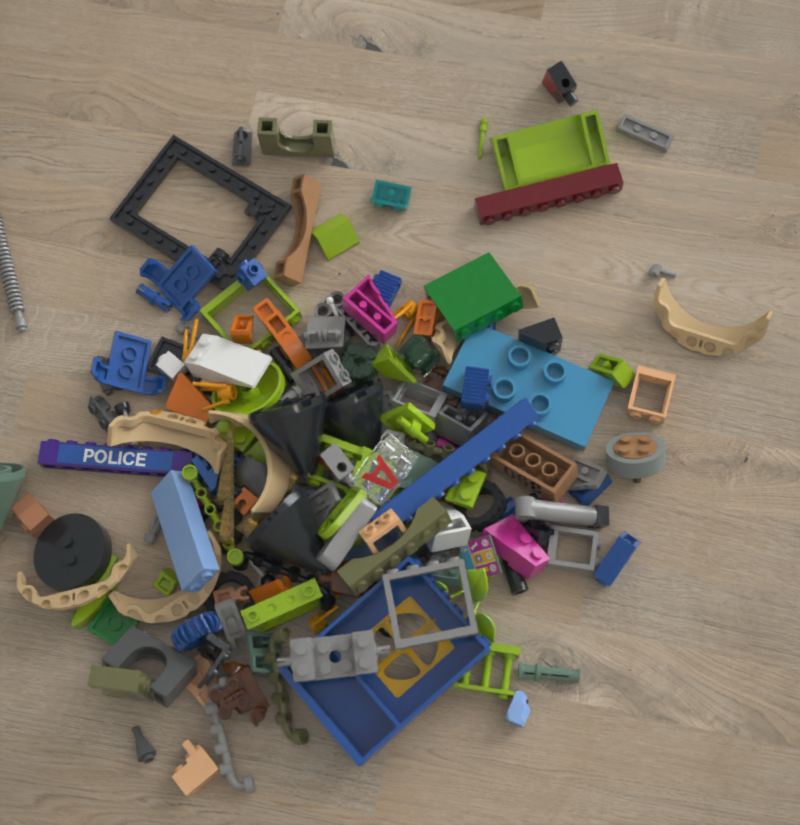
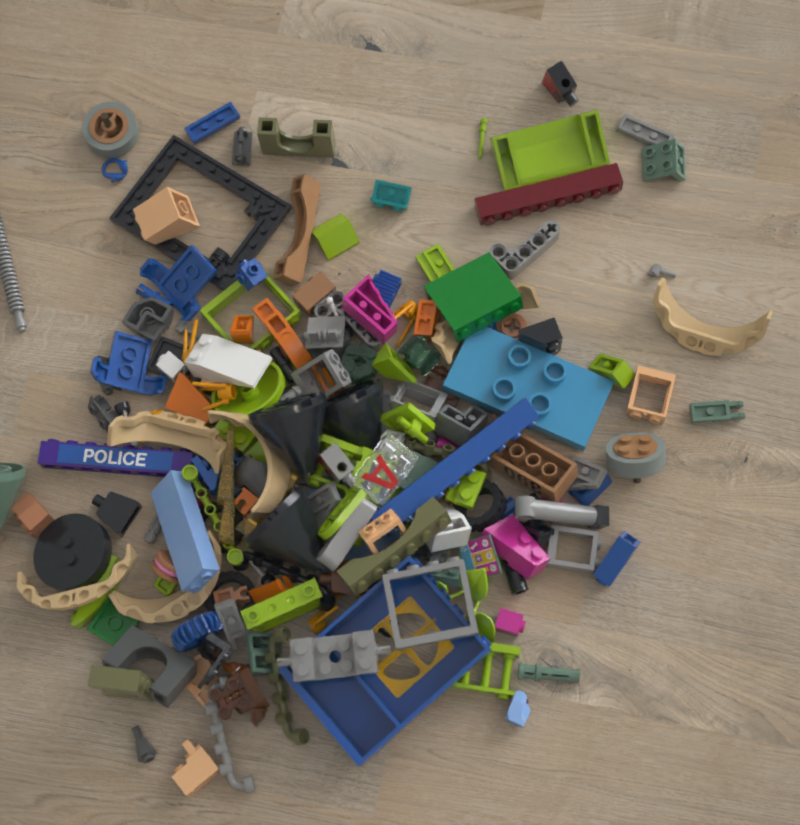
(110, 129): none -> wheel
(115, 176): none -> blue piece
(116, 511): none -> black torso
(149, 318): none -> dark grey brick
(164, 567): none -> nougat head
(165, 216): none -> light nougat slope
(212, 123): none -> blue plate
(313, 292): none -> medium nougat brick
(434, 262): none -> lime plate
(475, 387): blue brick -> none
(509, 622): none -> dark pink brick
(519, 323): none -> nougat gear
(528, 247): none -> light grey beam
(664, 160): none -> sand green bracket
(715, 411): none -> sand green hinge

